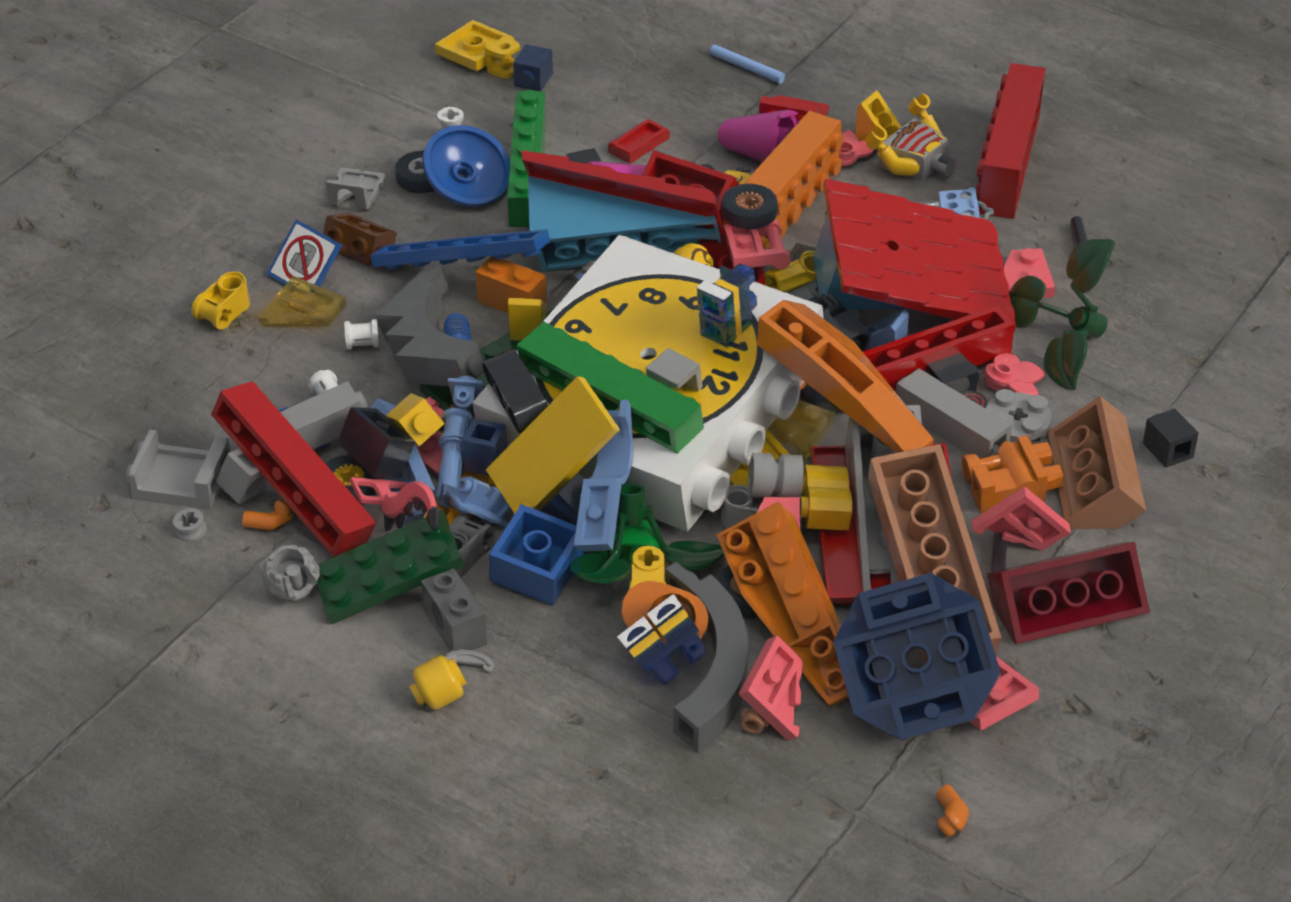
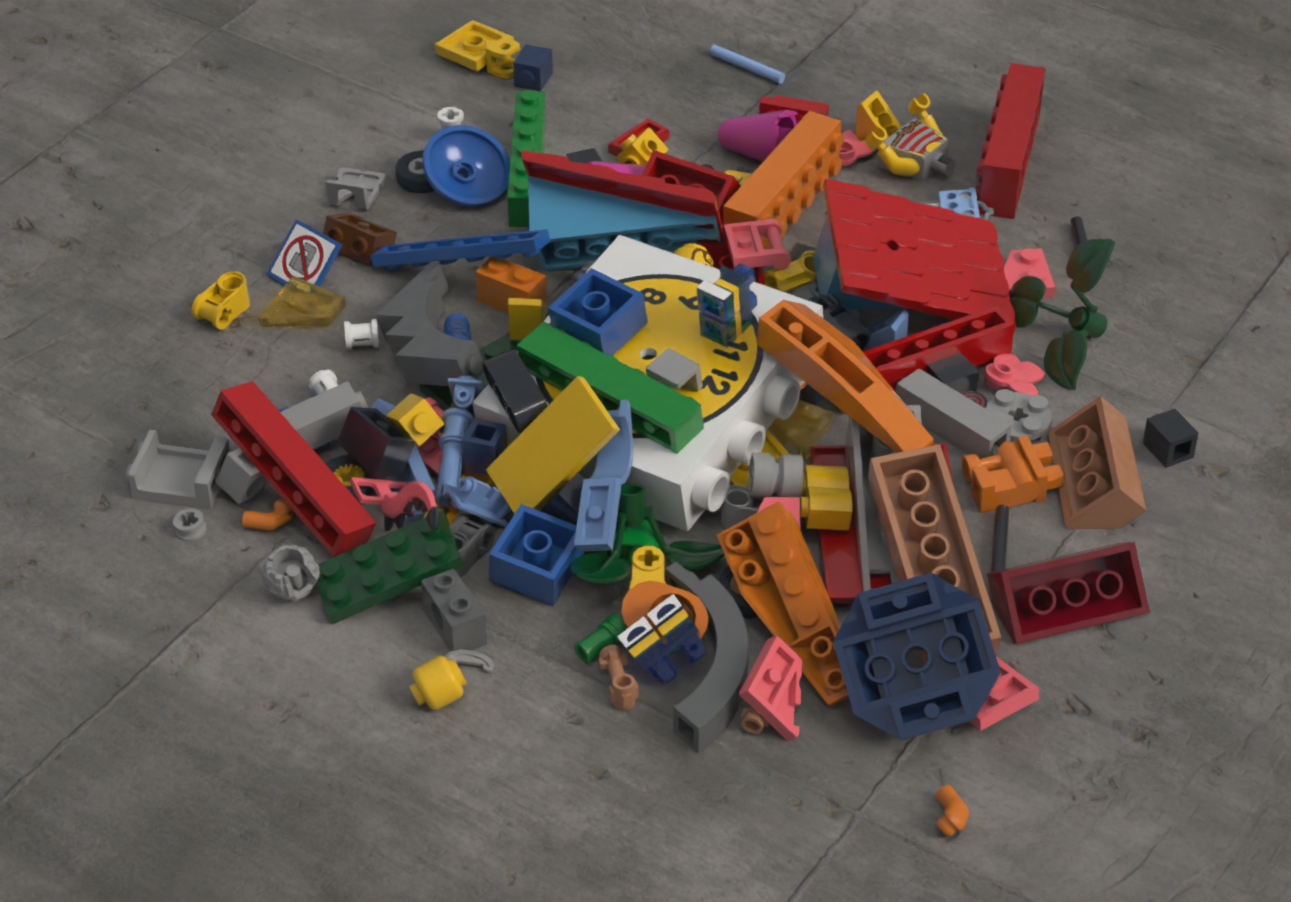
(600, 312): none -> blue brick
(605, 635): none -> green pin
(624, 687): none -> nougat bar
(639, 149): none -> yellow brick
(759, 198): black bush -> none
(1023, 520): coral wing -> none

